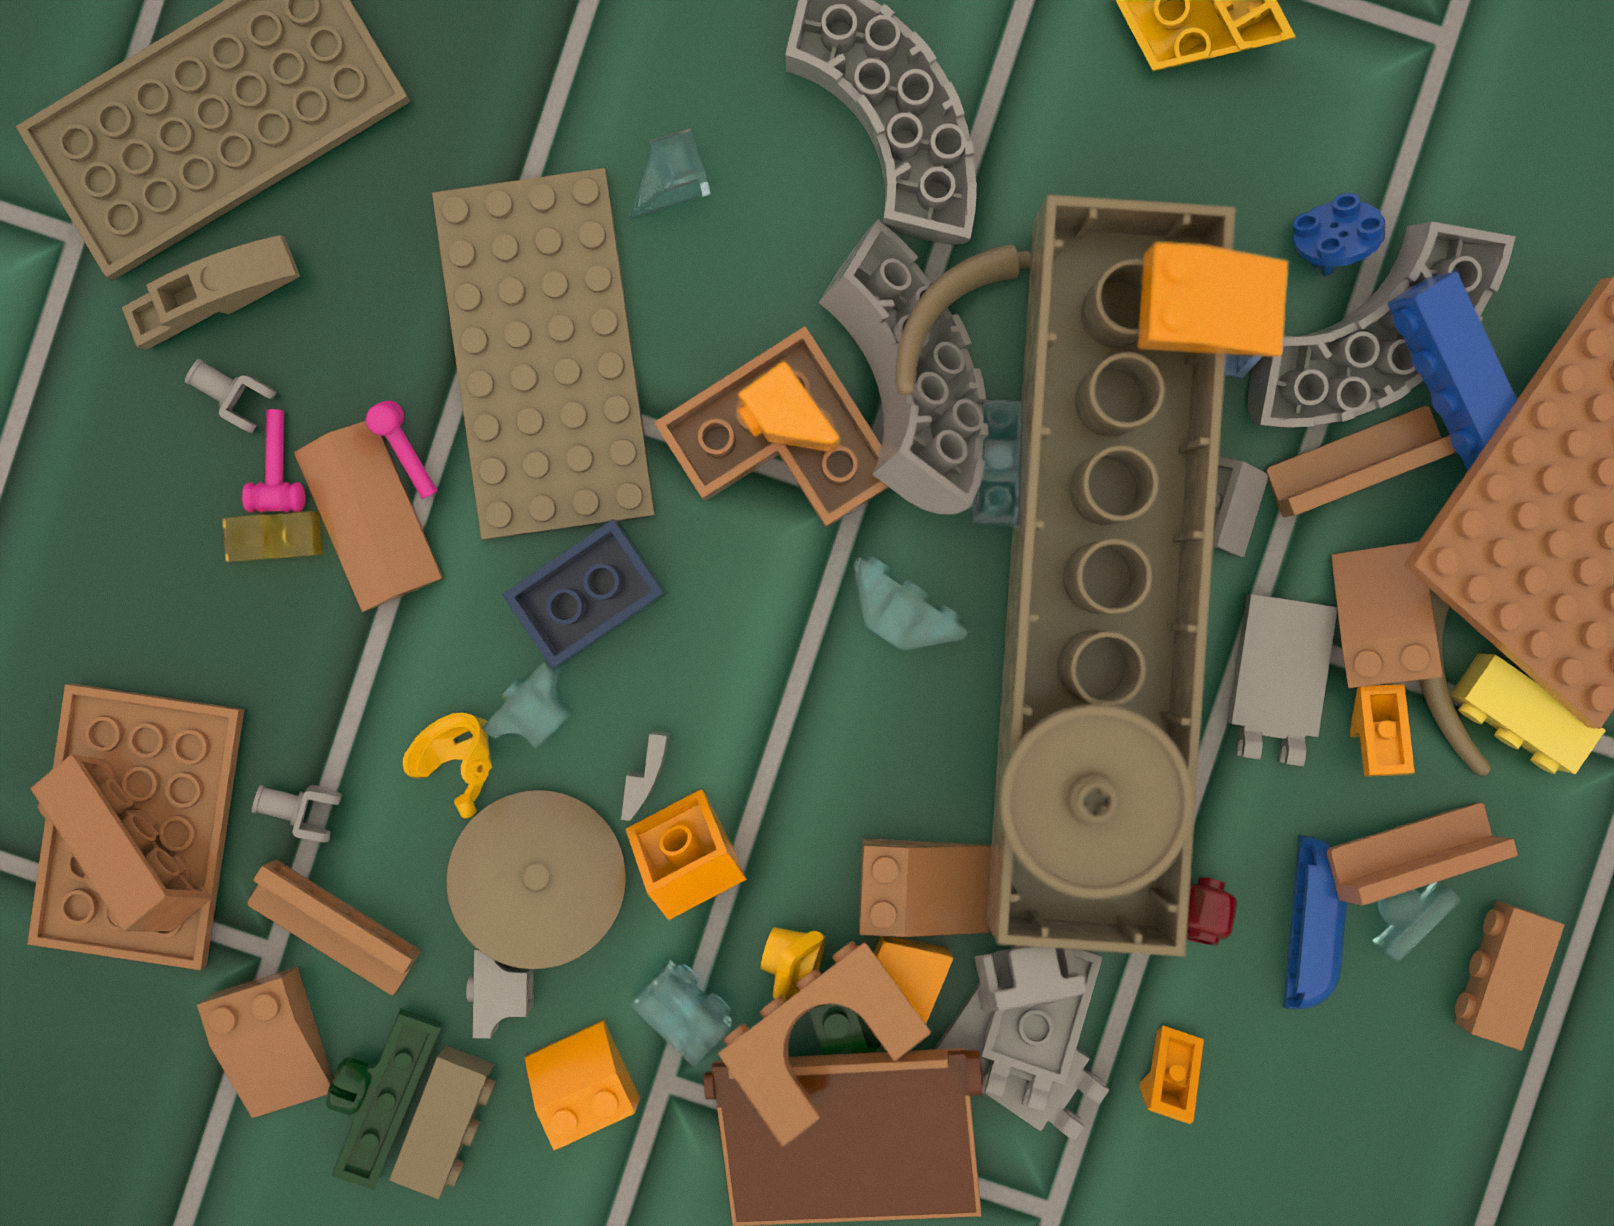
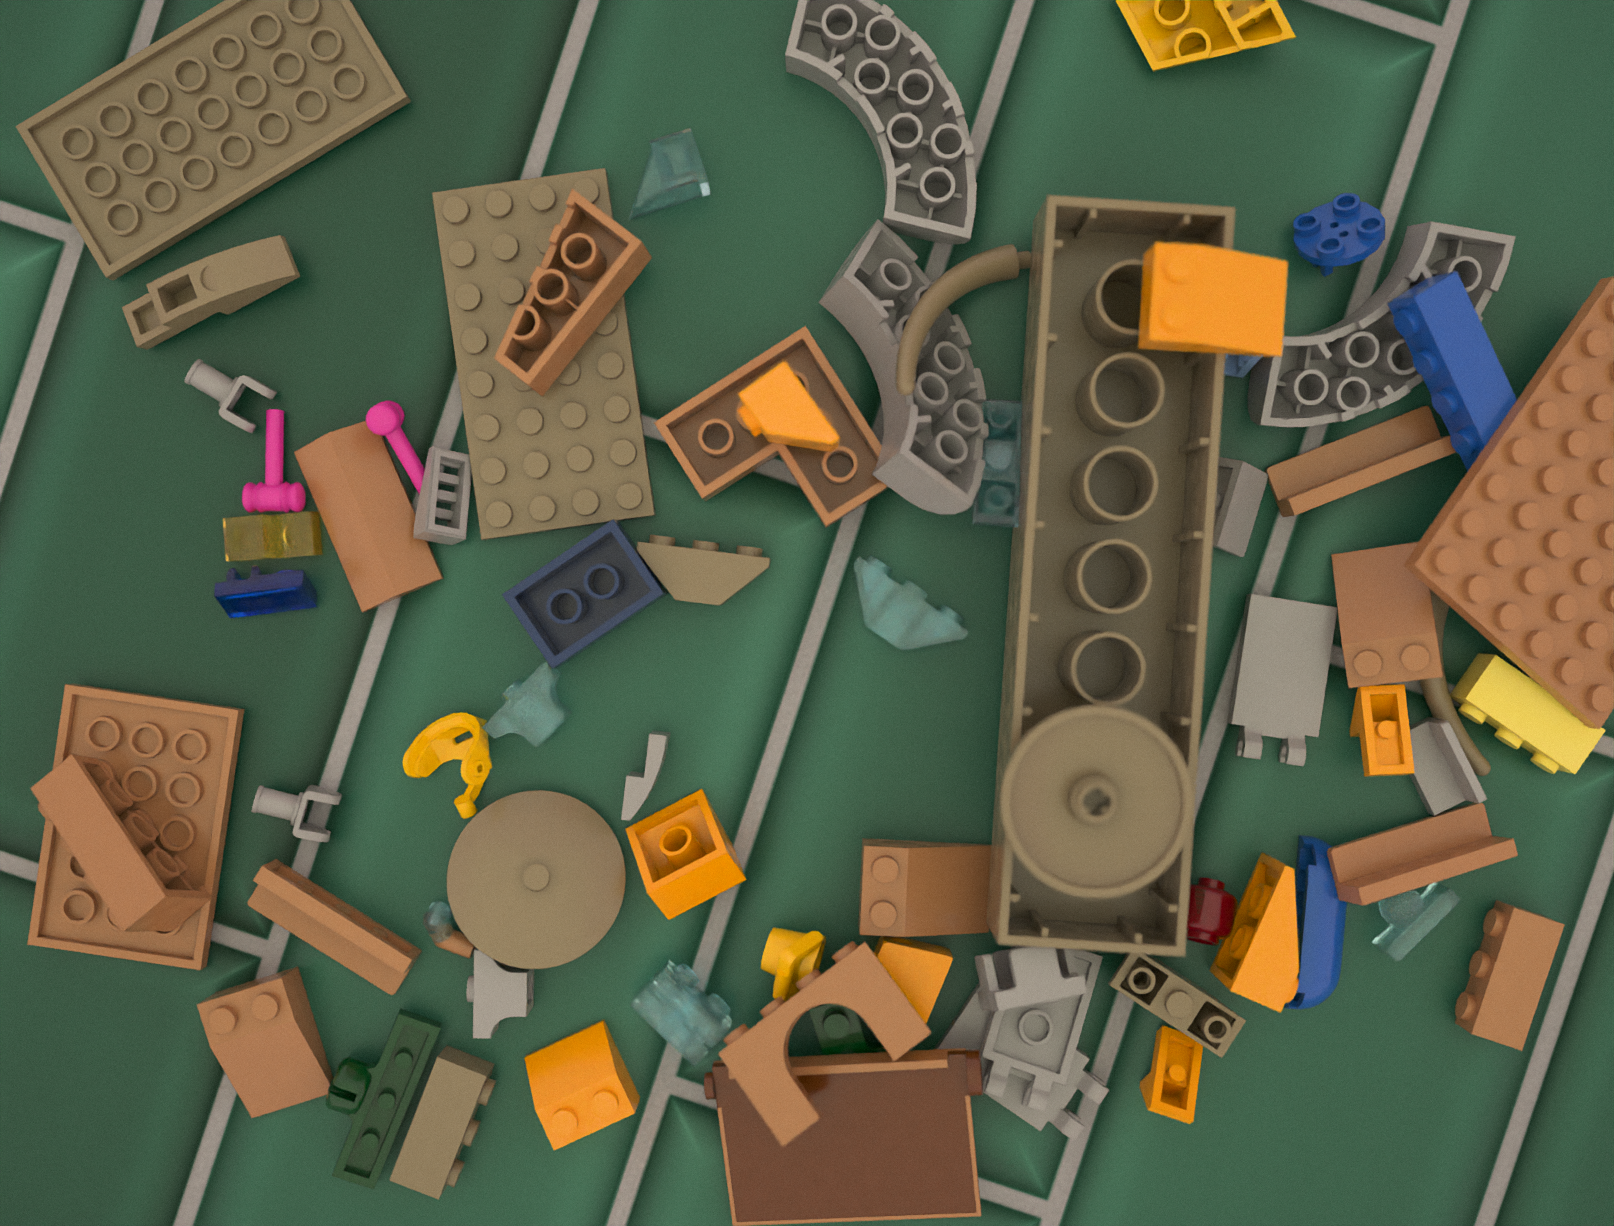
(265, 593): none -> clear blue plate
(427, 512): none -> light grey slope
(443, 933): none -> clear light blue arm
(570, 293): none -> medium nougat wedge
(701, 571): none -> dark tan slope
(1177, 1001): none -> dark tan slope
(1263, 948): none -> light orange slope
(1441, 767): none -> light grey panel

